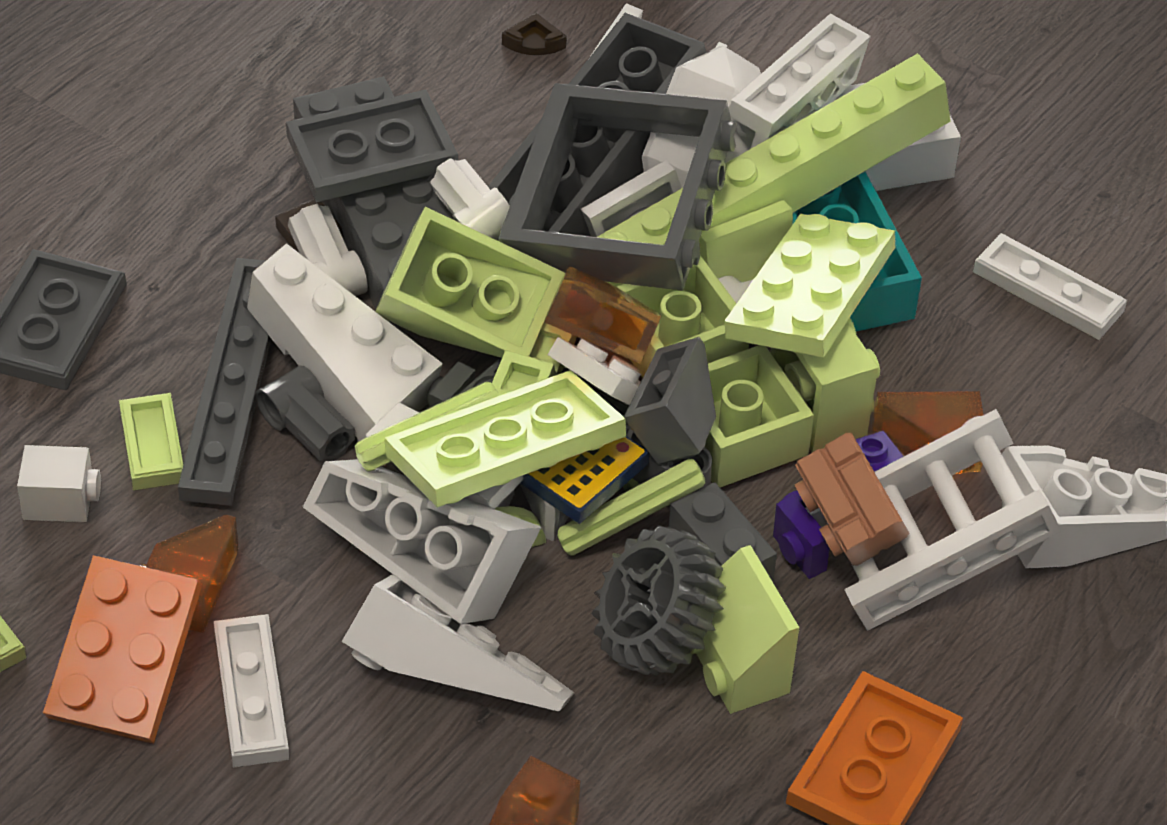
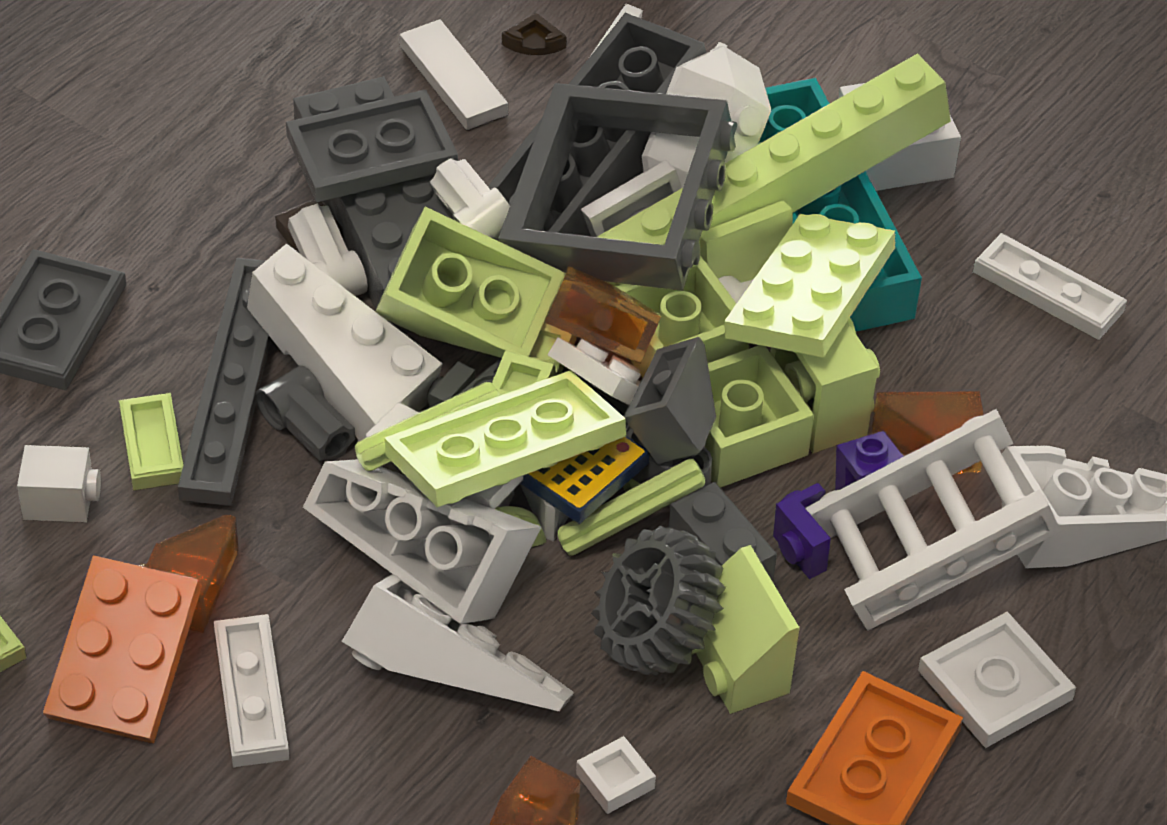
(453, 74): none -> white tile
(615, 774): none -> white plate
(802, 79): white fence -> none
(851, 500): nougat brick -> none
(996, 679): none -> white plate

